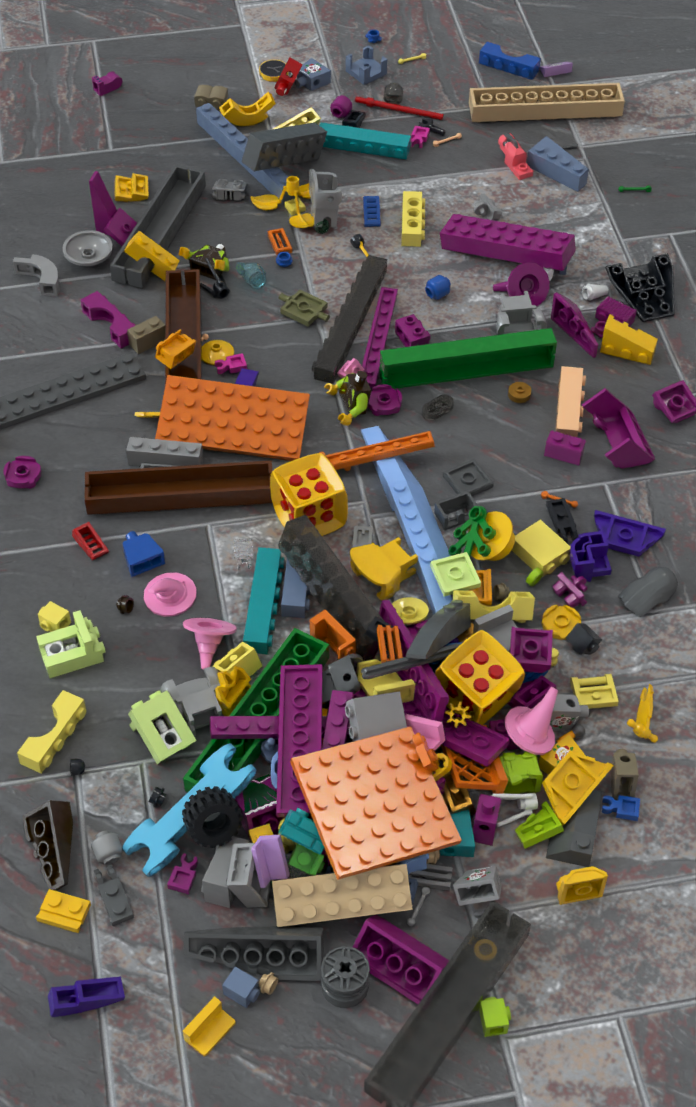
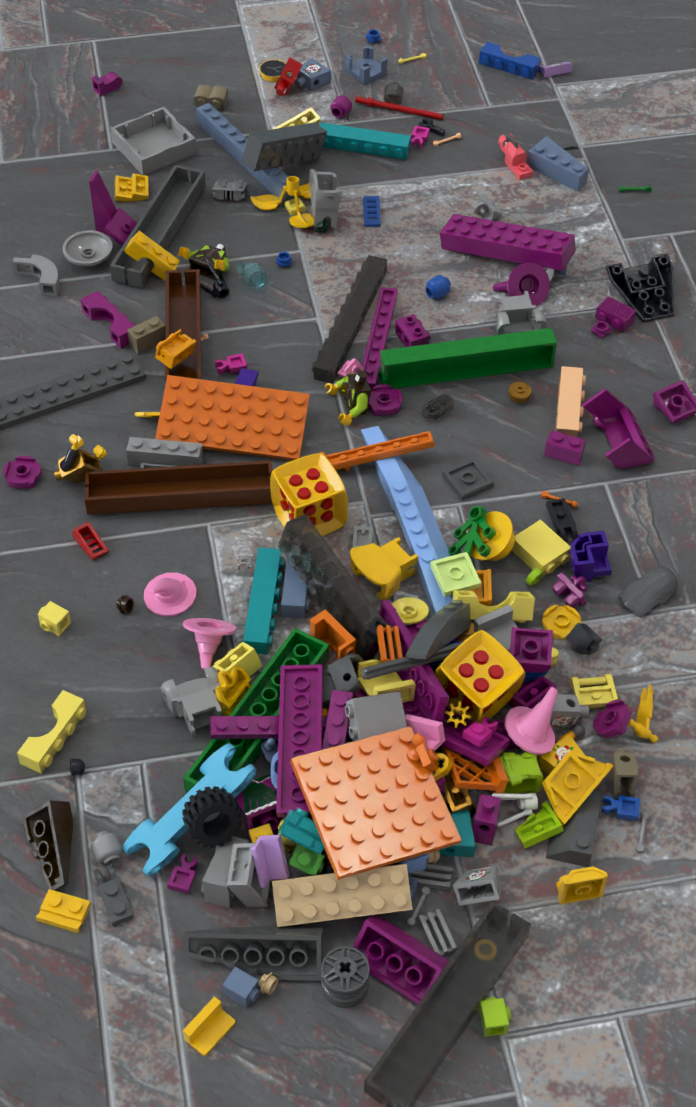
(61, 647): yellowish green brick -> none
(77, 462): none -> pearl gold torso
(85, 996): dark purple slope -> none
(142, 553): blue torso -> none
(142, 720): yellowish green brick -> none
(153, 140): none -> light grey tile
(157, 797): black plate -> none
(216, 350): yellow dish -> none
(250, 114): yellow arch -> none
(282, 249): orange tile -> none
(303, 307): olive plate -> none
(354, 119): black slope -> none
(358, 242): black hinge -> none
(413, 219): light yellow brick -> none
(431, 917): none -> light grey tile
(452, 504): dark grey window -> none
(480, 733): none -> dark pink plate
(501, 592): dark tan plate -> none
(546, 102): tan brick -> none
(570, 319): magenta wedge -> none
(594, 291): white cone -> none
(612, 719): none -> magenta plate
(626, 342): yellow wedge -> none
(627, 534): dark purple wing -> none
(640, 847): none -> light grey hinge

